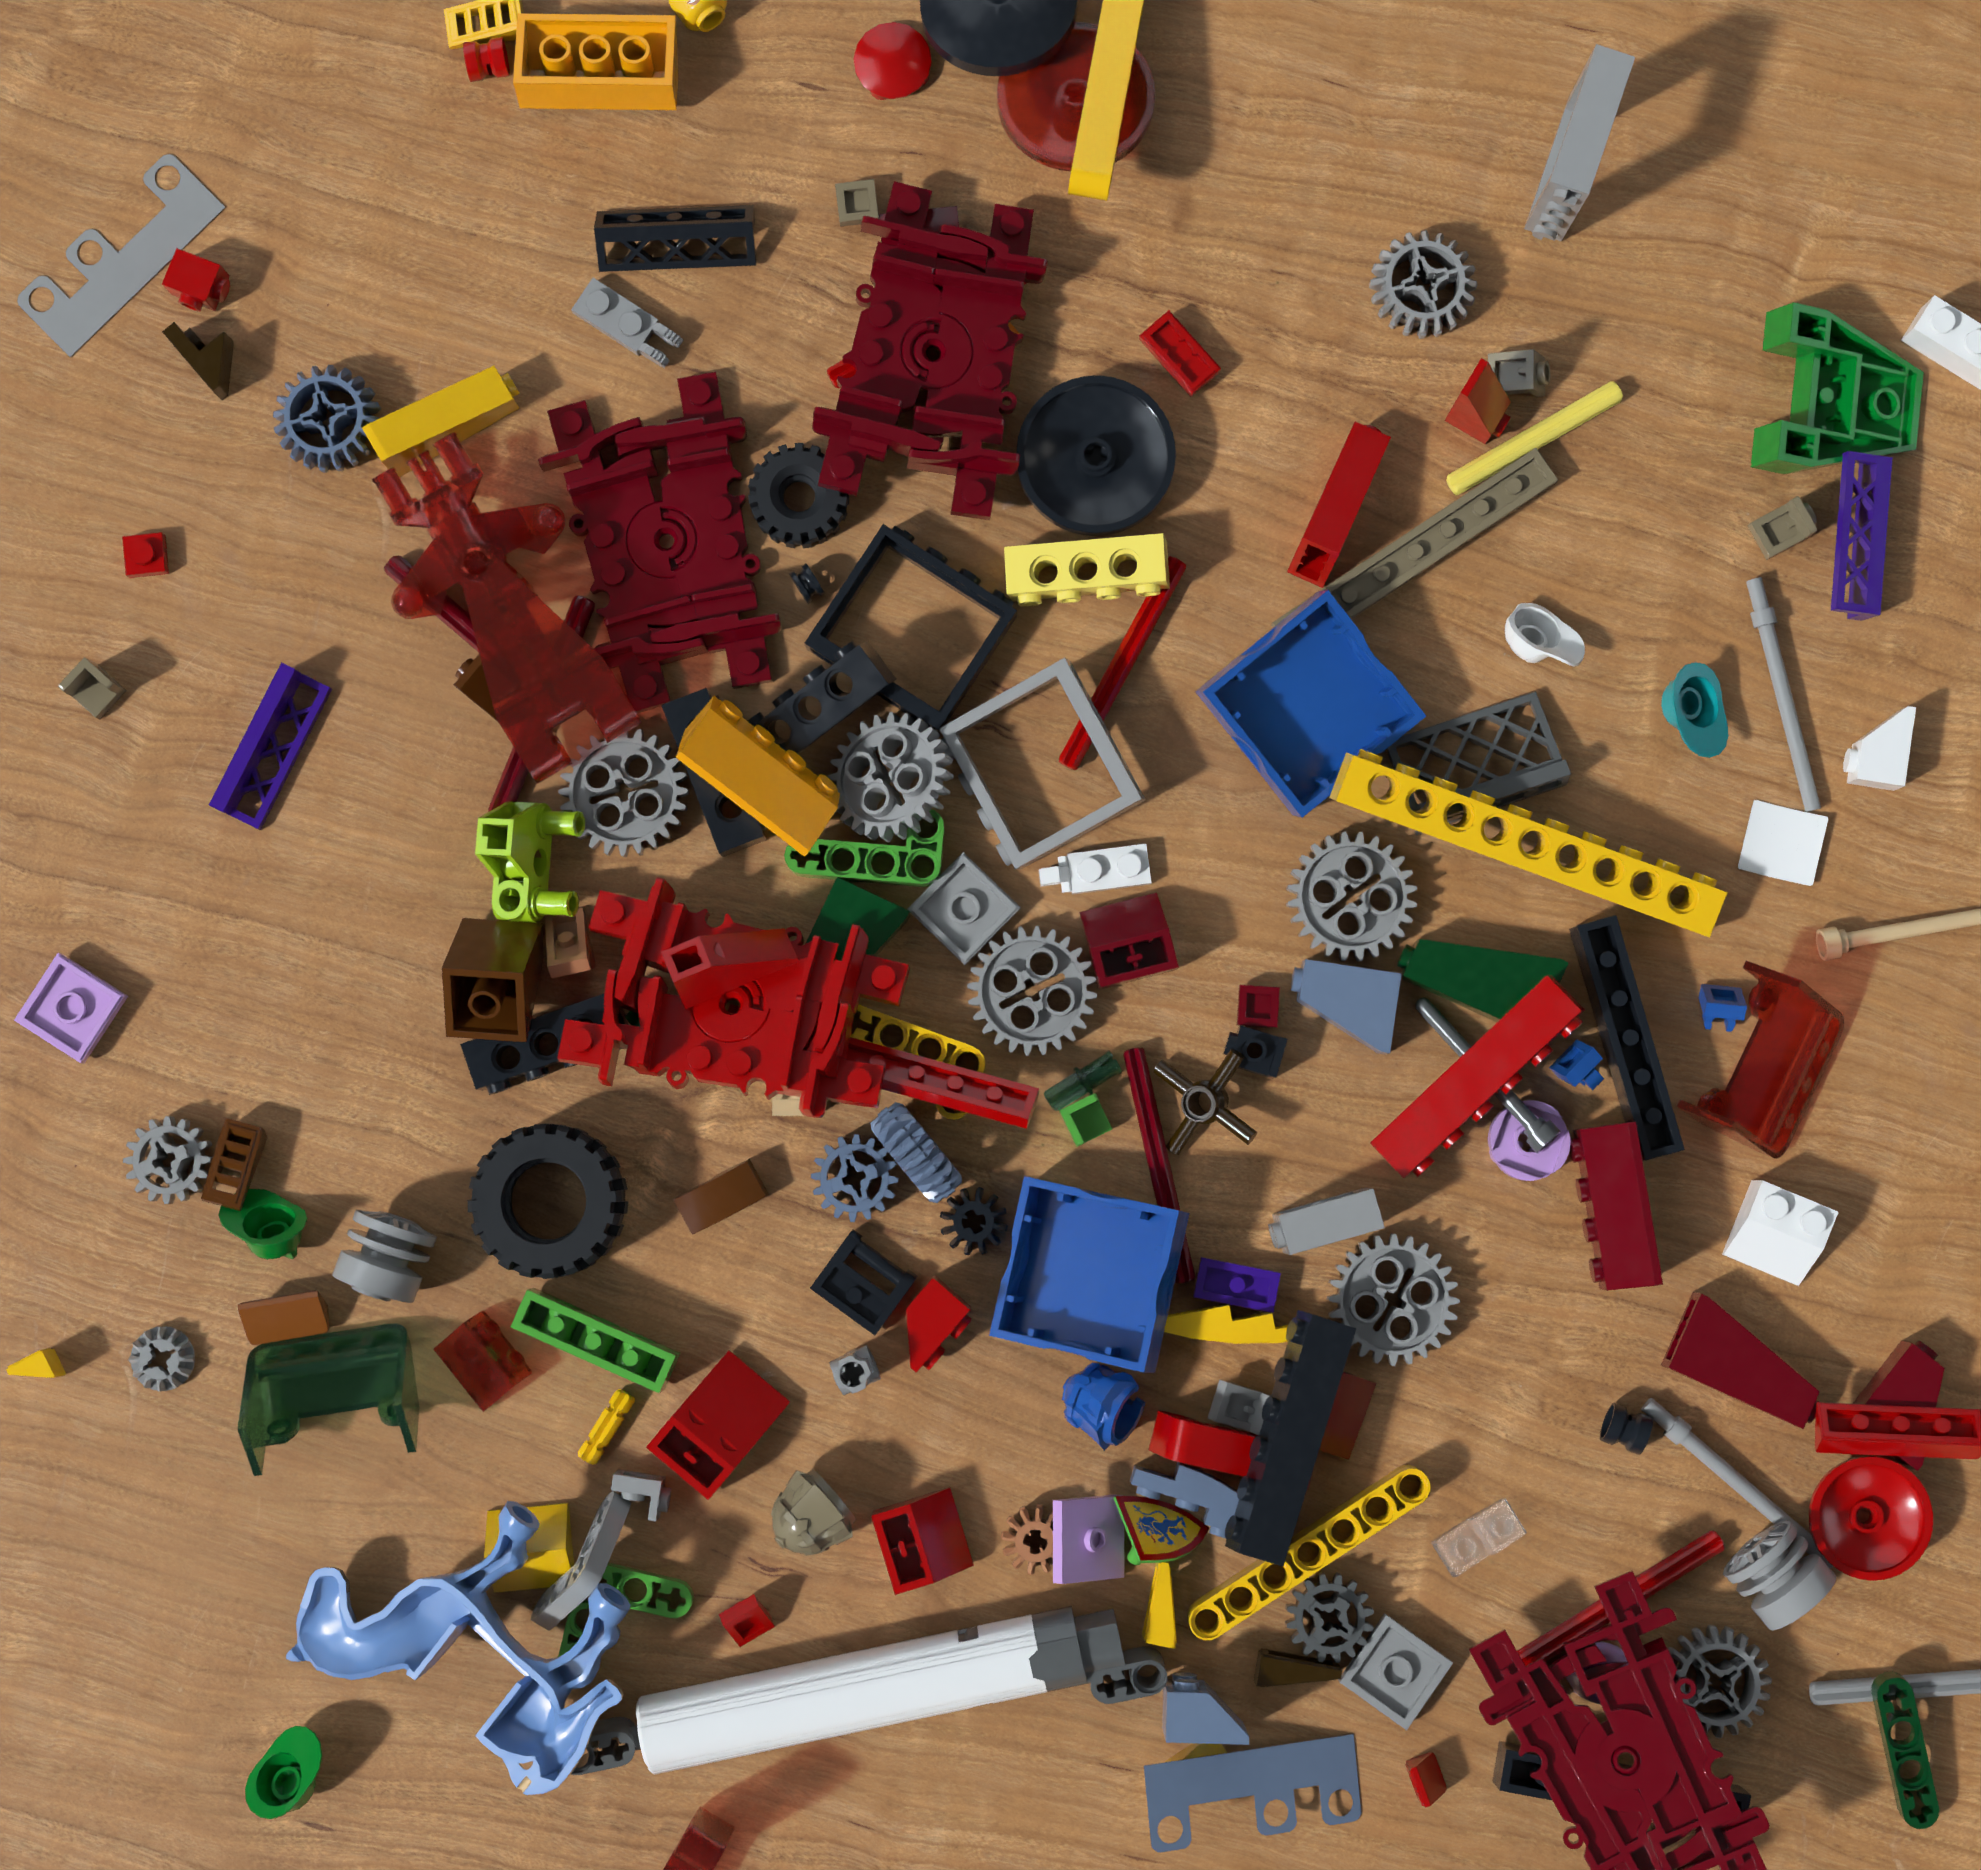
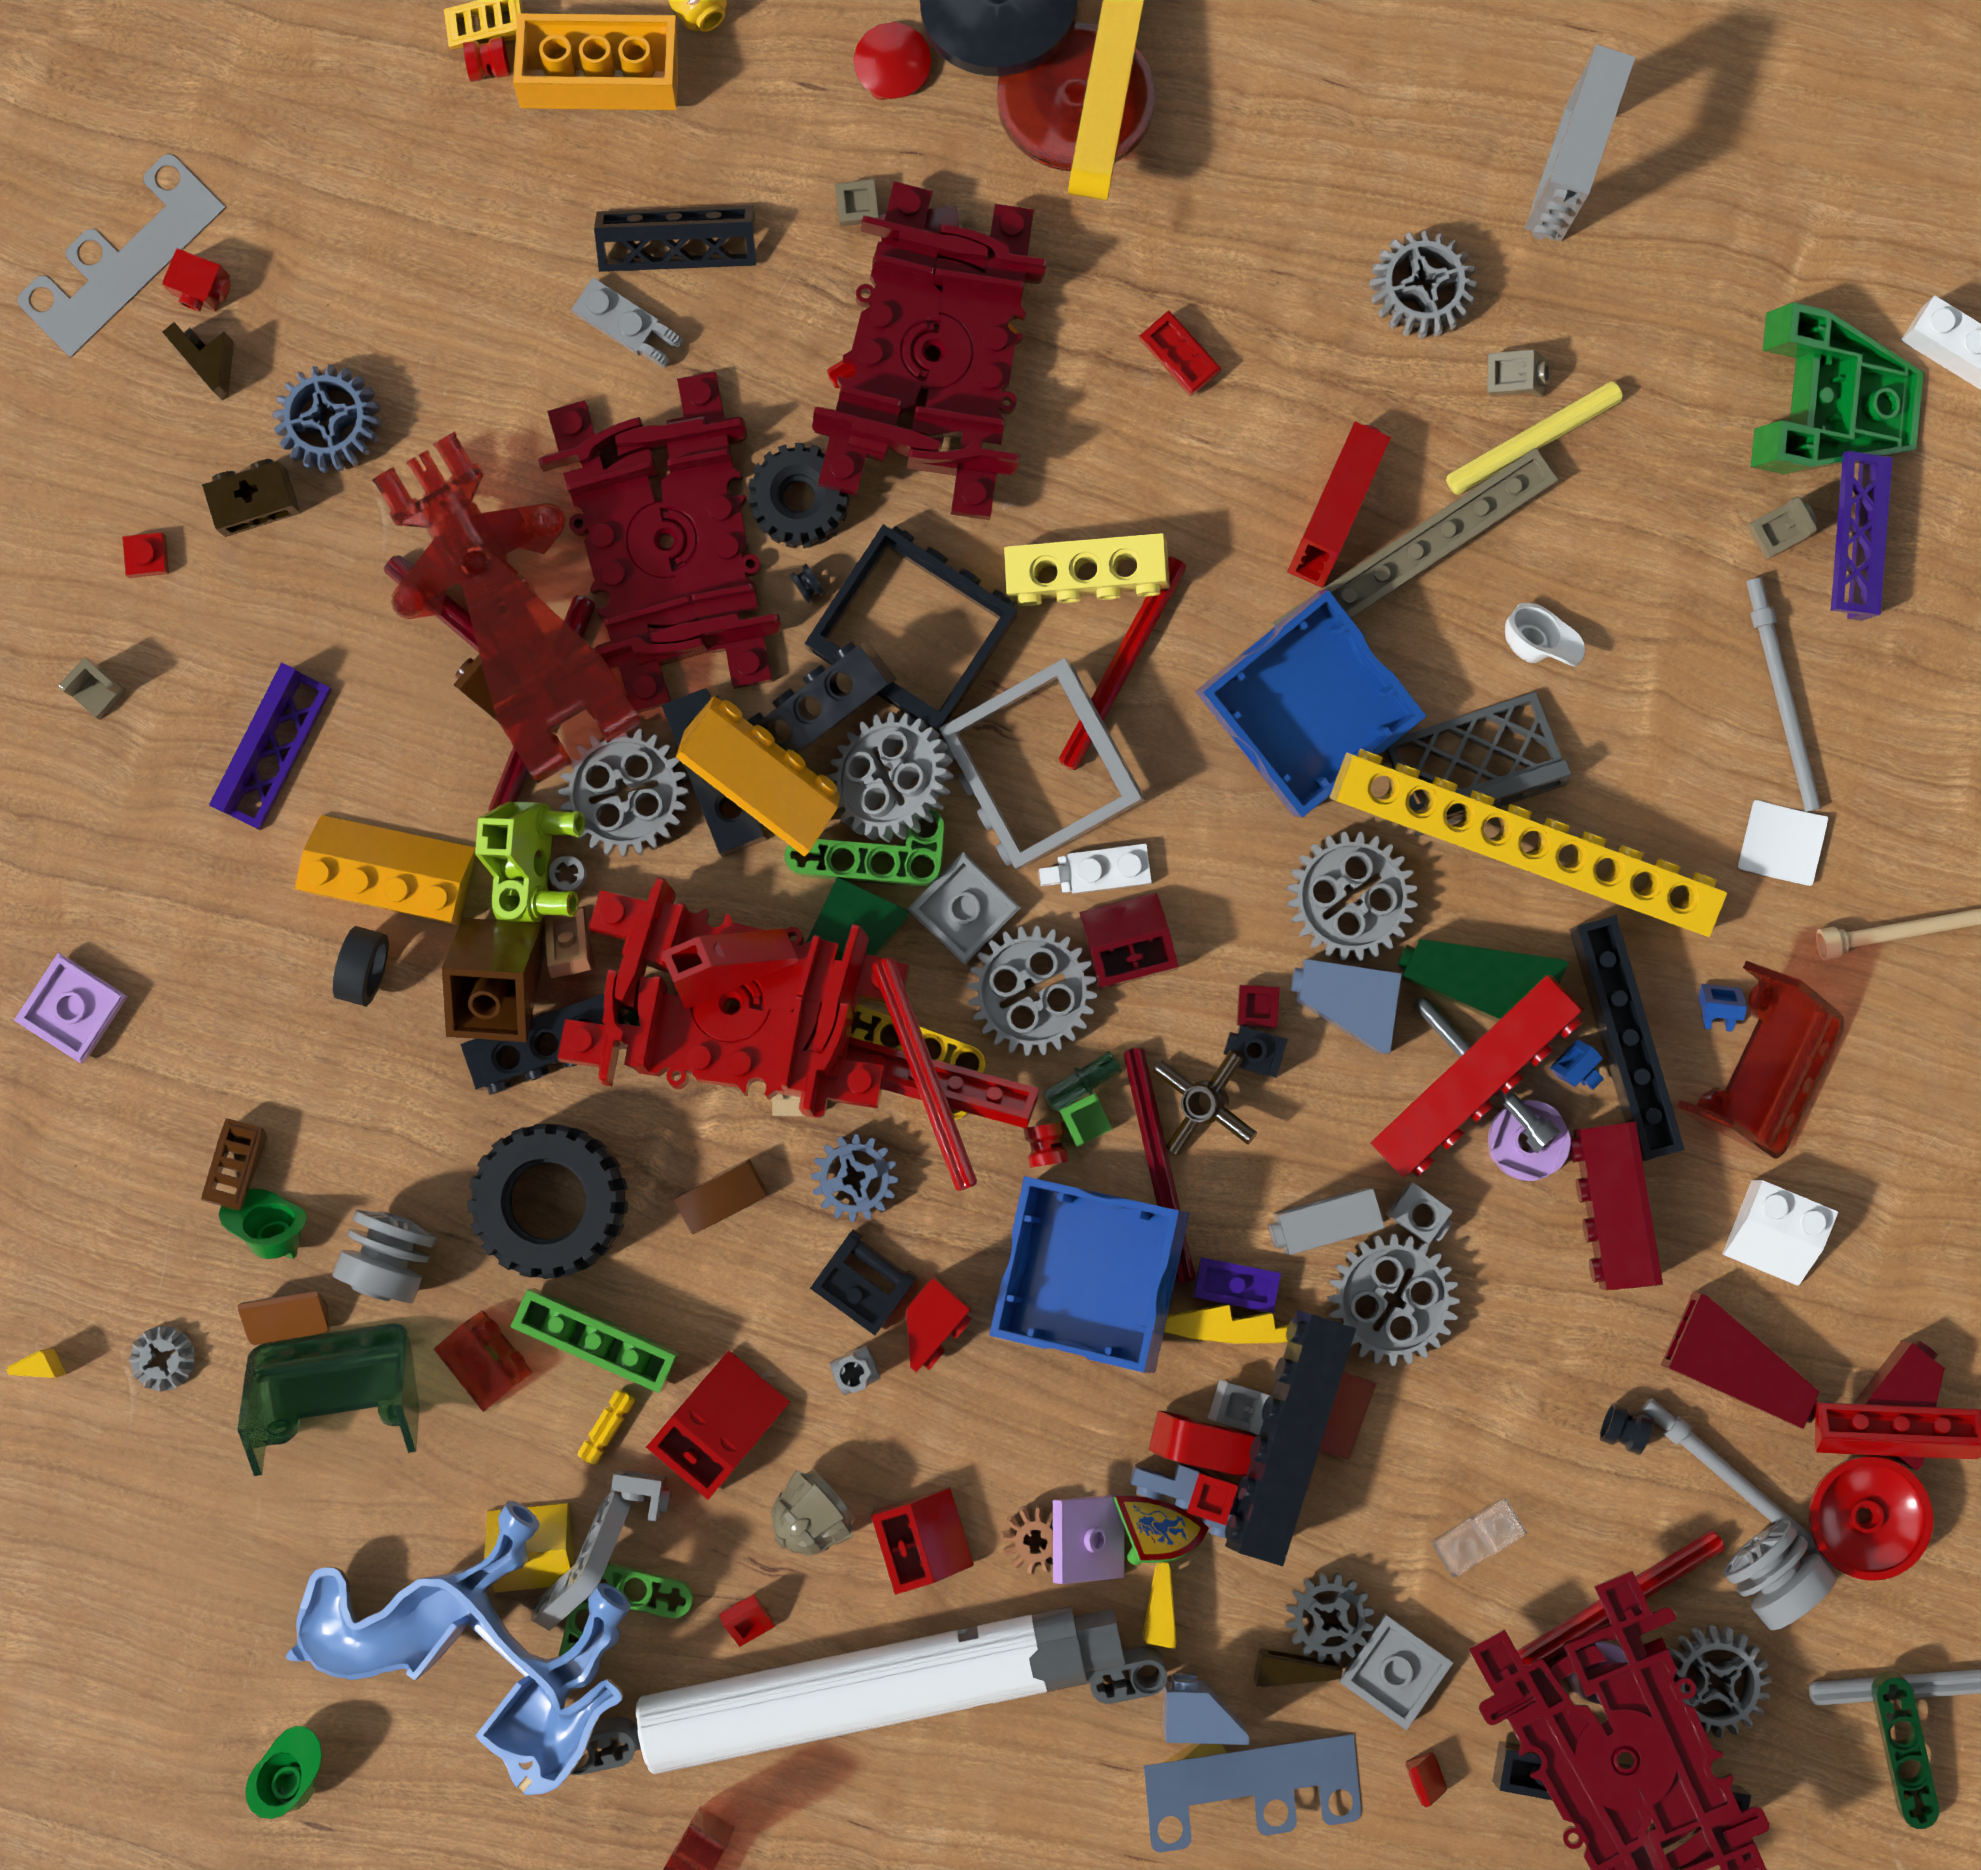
(161, 1144): light grey gear -> none
(270, 503): none -> dark brown brick
(360, 966): none -> black tyre
(386, 869): none -> light orange slope
(457, 408): yellow slope -> none
(571, 862): none -> light grey bush
(916, 1152): sand blue gear -> none
(924, 1074): none -> red axle
(968, 1233): black gear -> none
(1046, 1144): none -> red wheel
(1096, 455): black dish -> none
(1100, 1404): blue helmet -> none
(1212, 1498): none -> red plate
(1329, 1550): yellow beam -> none
(1404, 1205): none -> light grey brick
(1481, 405): red slope -> none
(1697, 709): teal piece -> none
(1883, 753): white slope -> none

